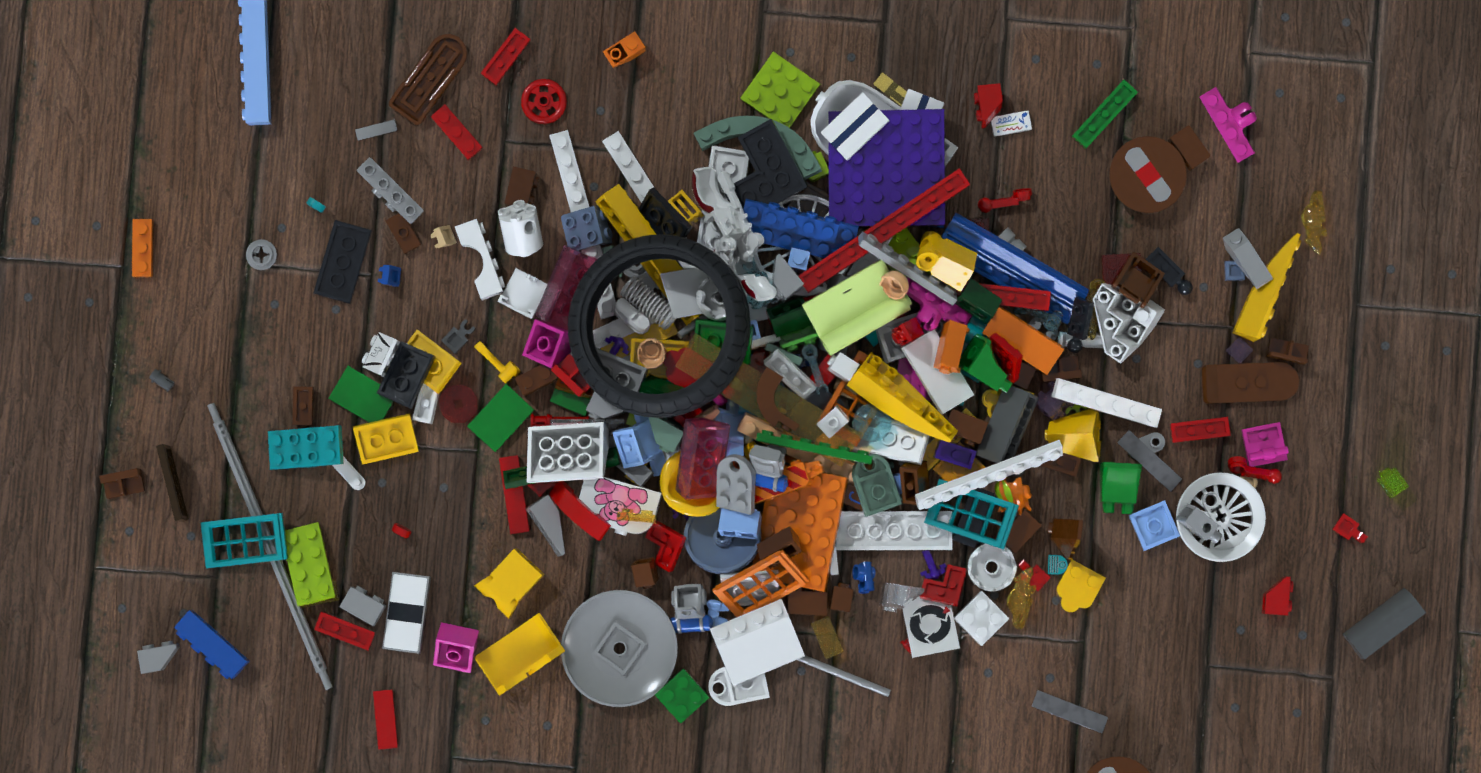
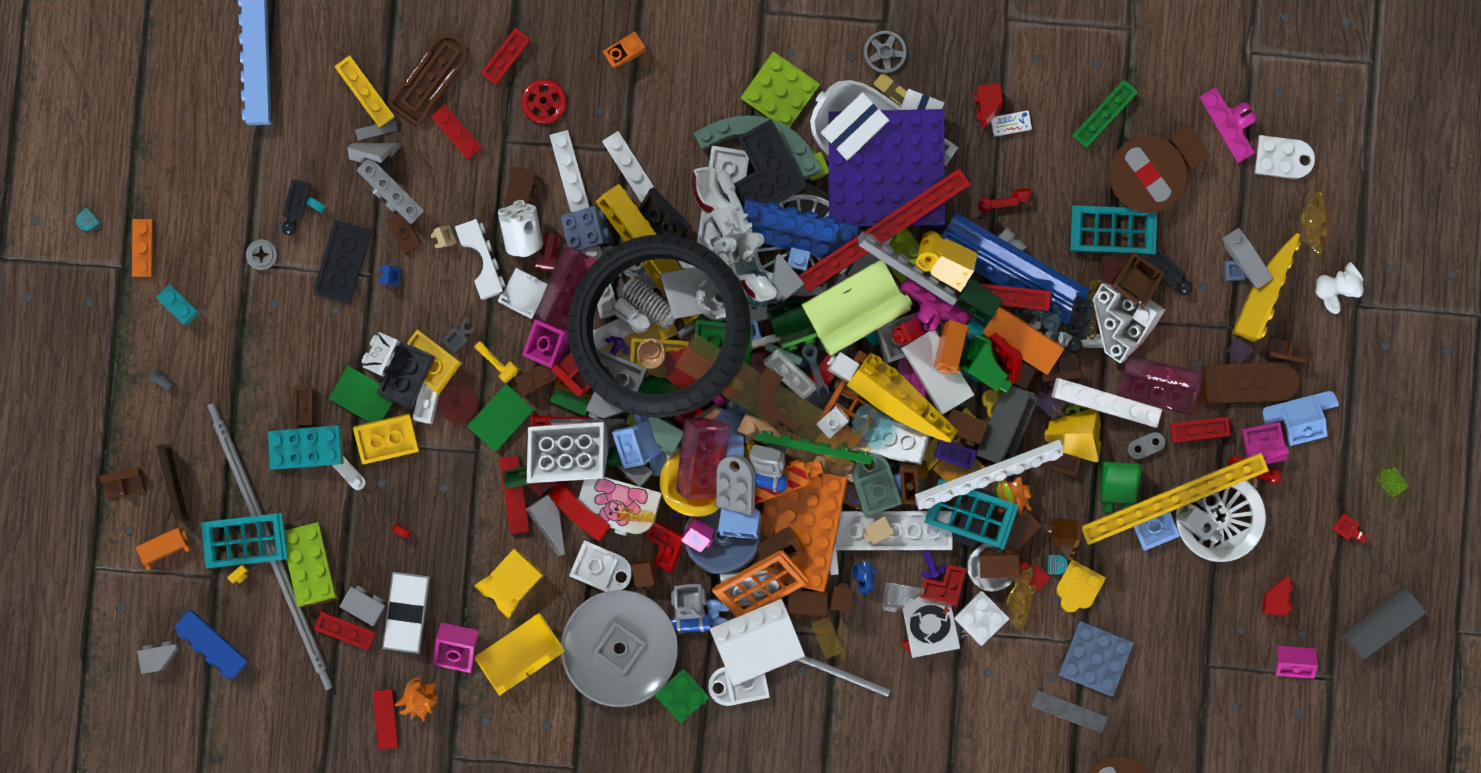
(86, 220): none -> teal tile
(163, 546): none -> orange brick
(178, 305): none -> teal brick
(239, 574): none -> yellow plate
(295, 205): none -> black plate
(364, 91): none -> yellow plate
(374, 151): none -> light grey slope
(418, 698): none -> orange hair
(548, 256): none -> dark red piece
(599, 568): none -> white plate
(693, 217): yellow tile -> none
(698, 535): none -> dark pink brick
(877, 531): none -> tan brick
(885, 52): none -> light grey wheel
(894, 284): light nougat hair -> none
(1000, 563): none -> reddish brown brick
(1076, 231): none -> teal piece
(1096, 658): none -> sand blue plate
(1149, 460): flat silver sticker -> none
(1159, 384): none -> clear pink slope
(1174, 498): none -> yellow plate
(1281, 157): none -> white plate
(1296, 662): none -> dark pink panel
(1302, 416): none -> light blue plate
(1345, 283): none -> white animal

